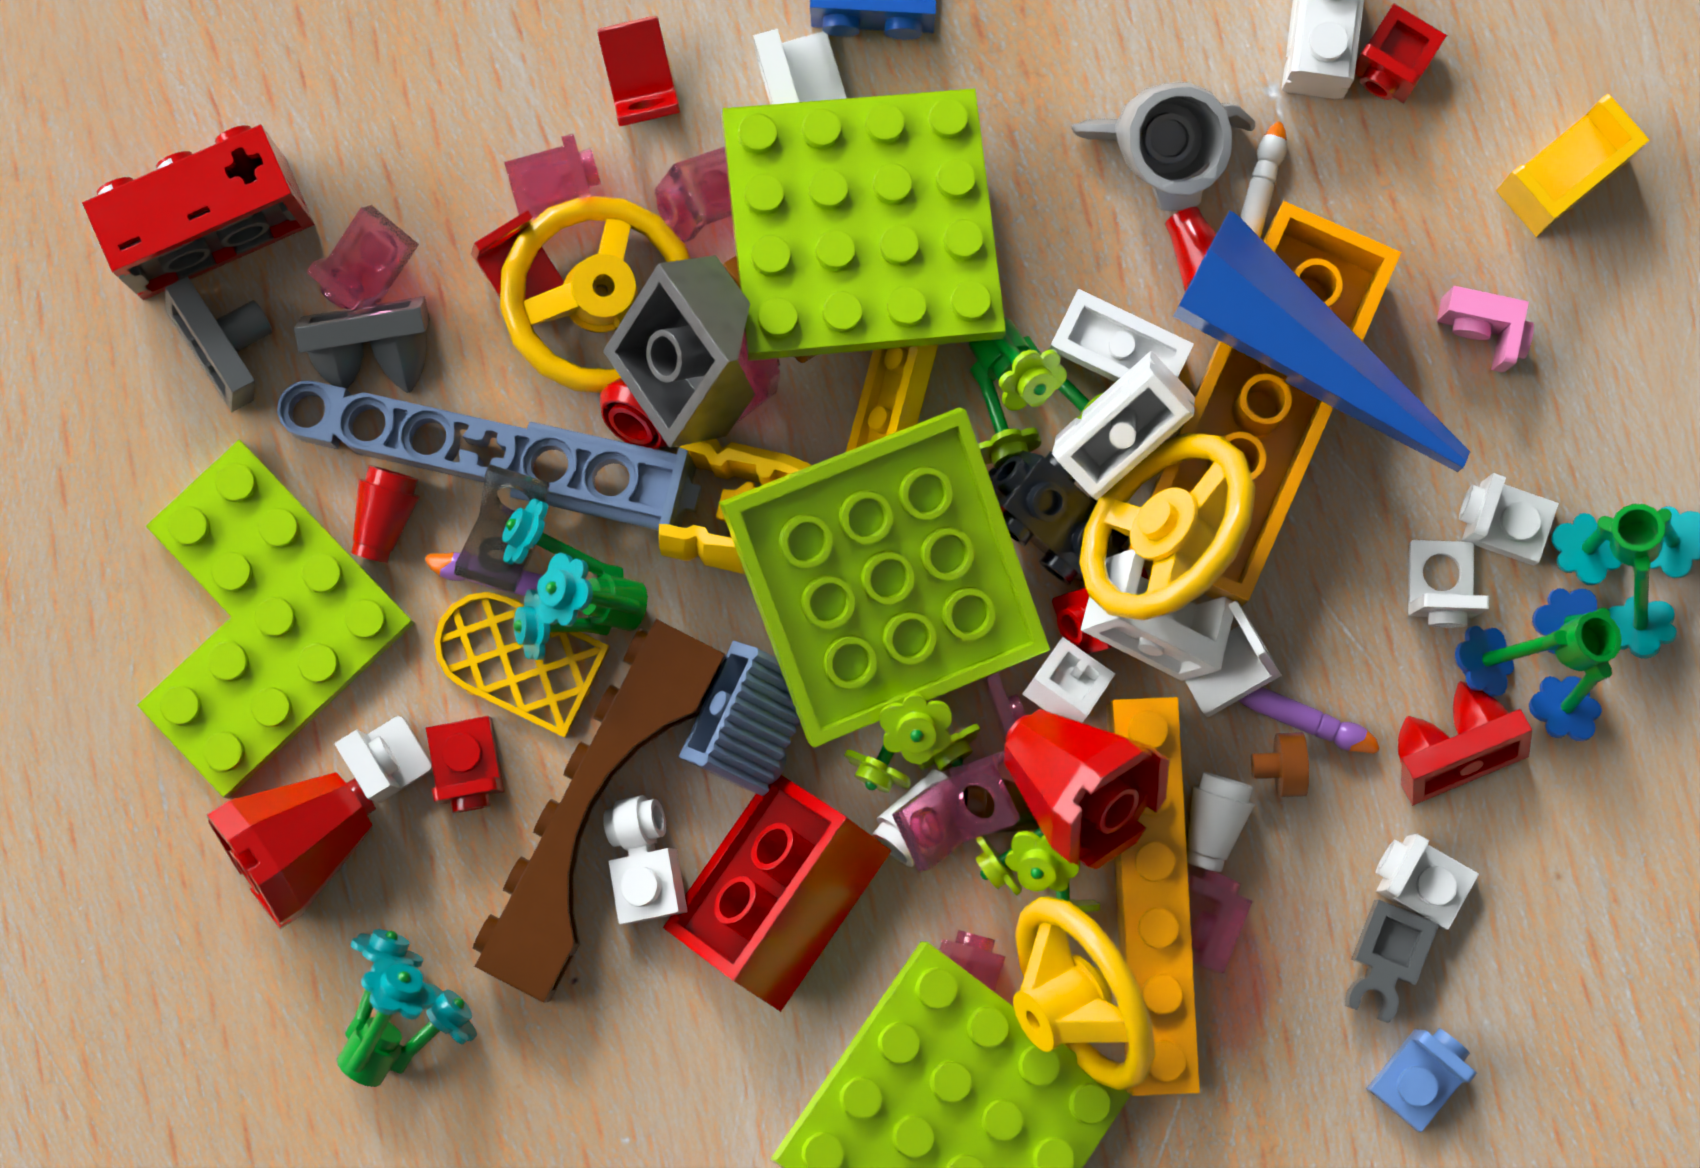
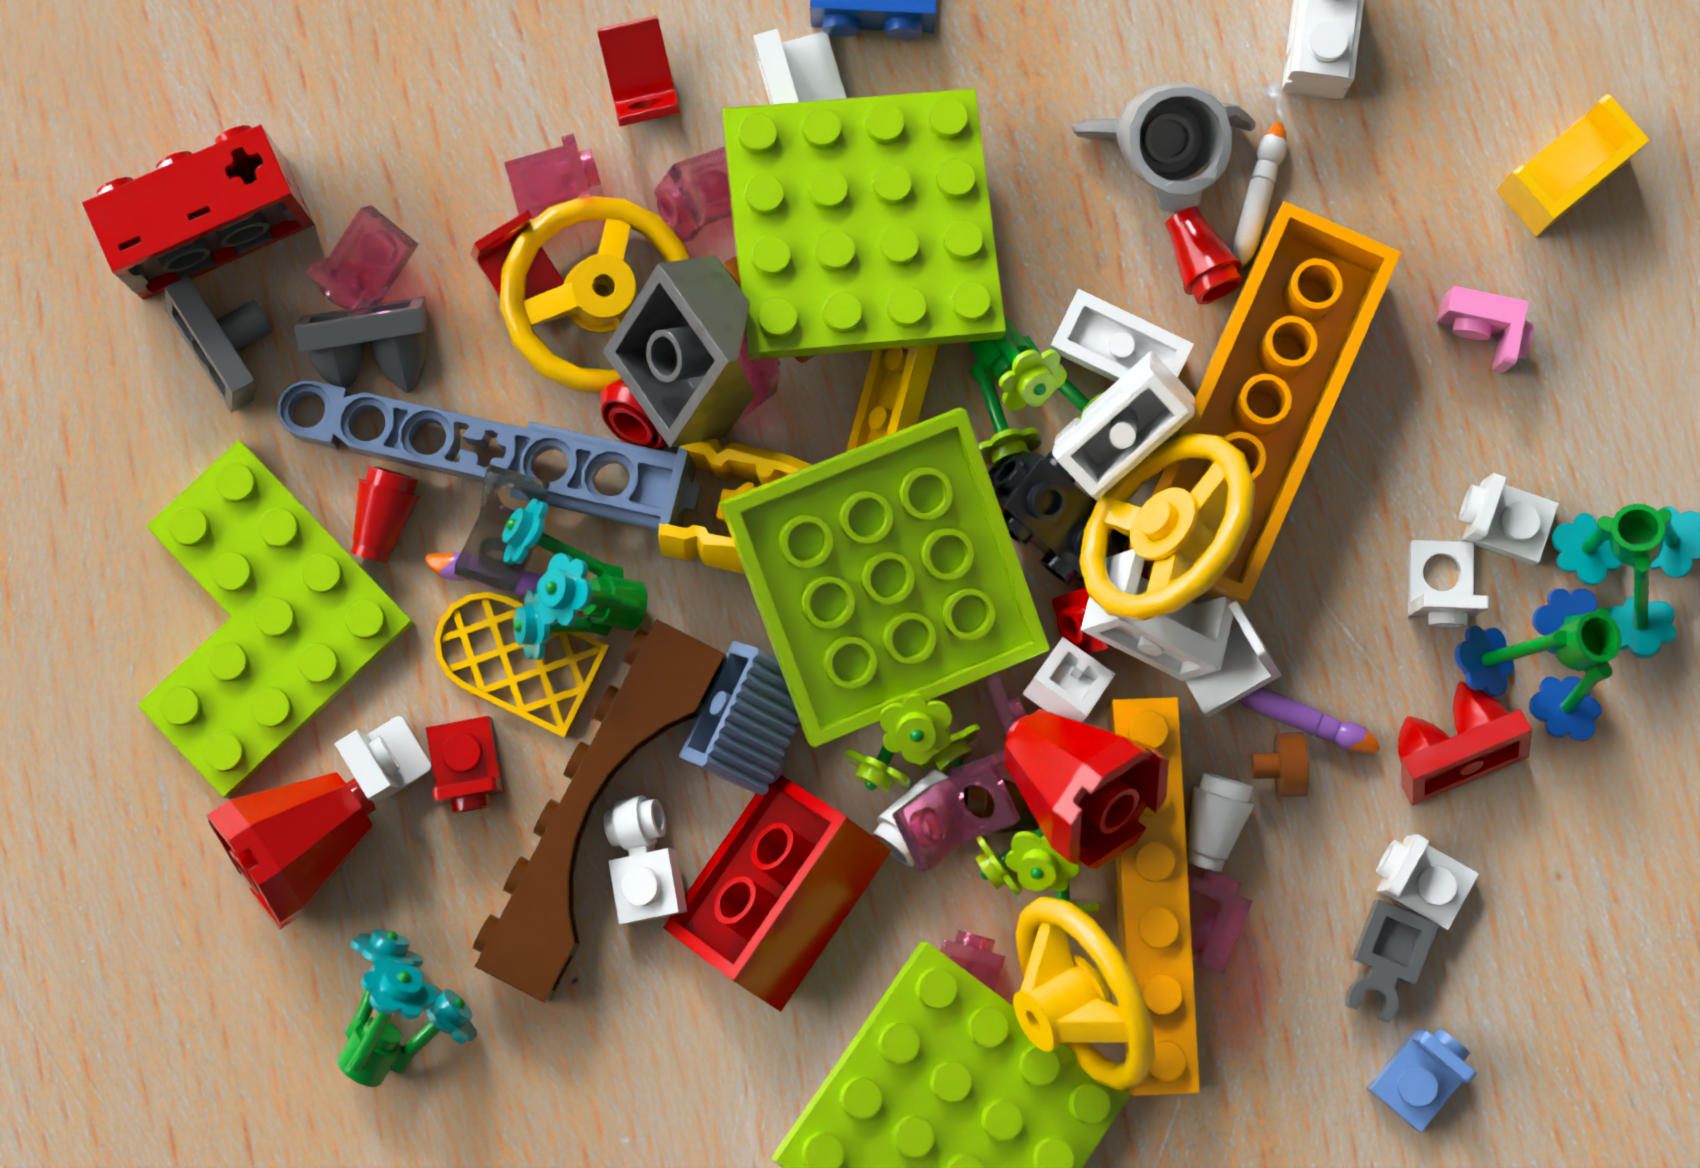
(1268, 313): blue wedge -> none
(1397, 55): red bracket -> none

